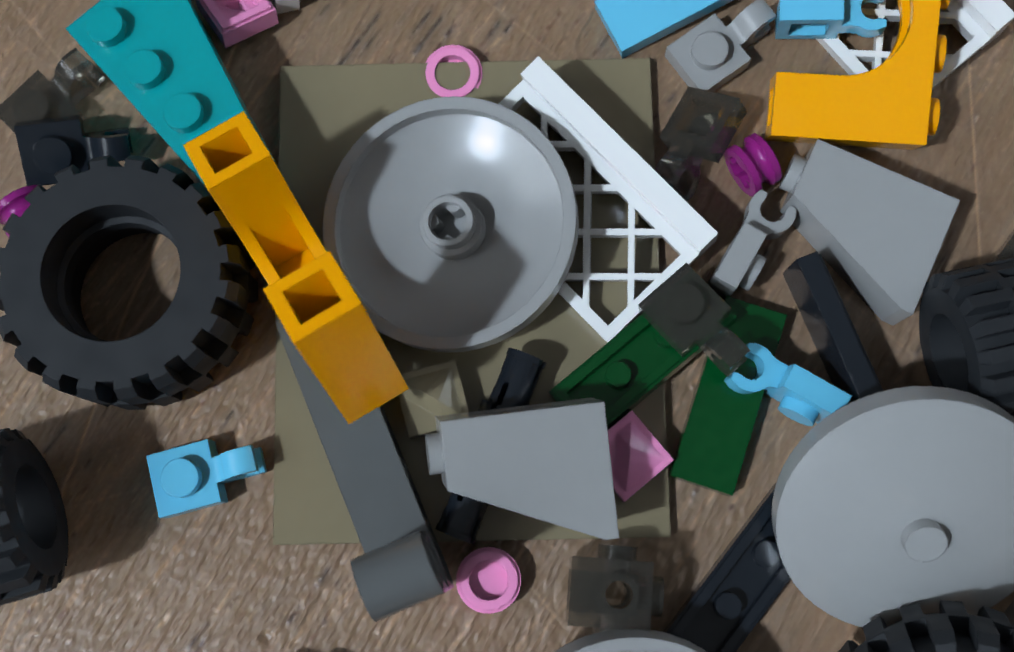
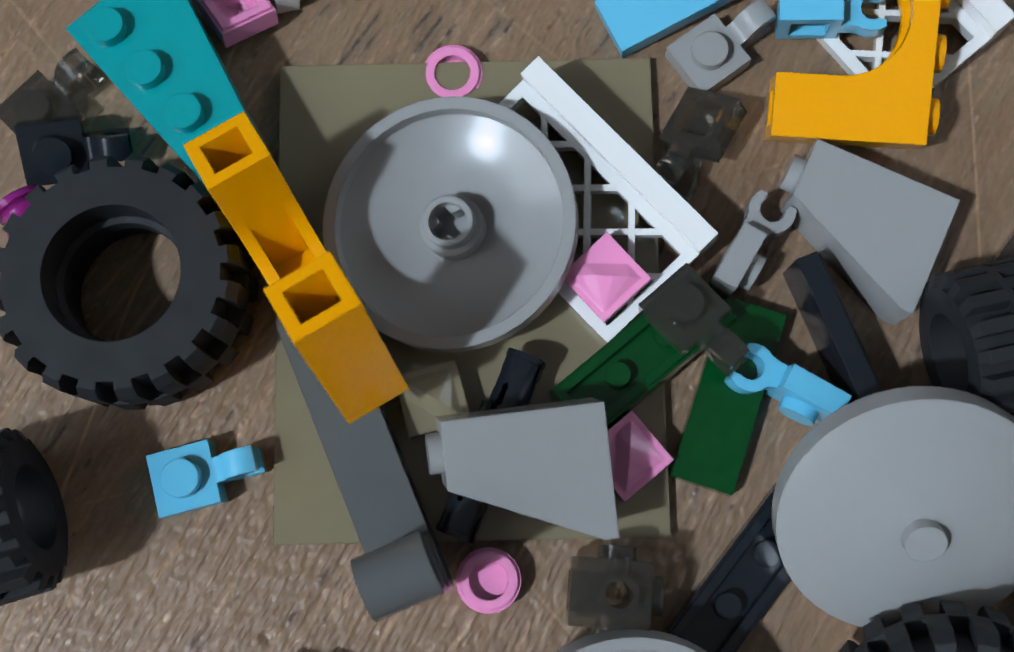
(606, 277): none -> bright pink tile
(753, 164): magenta bush -> none

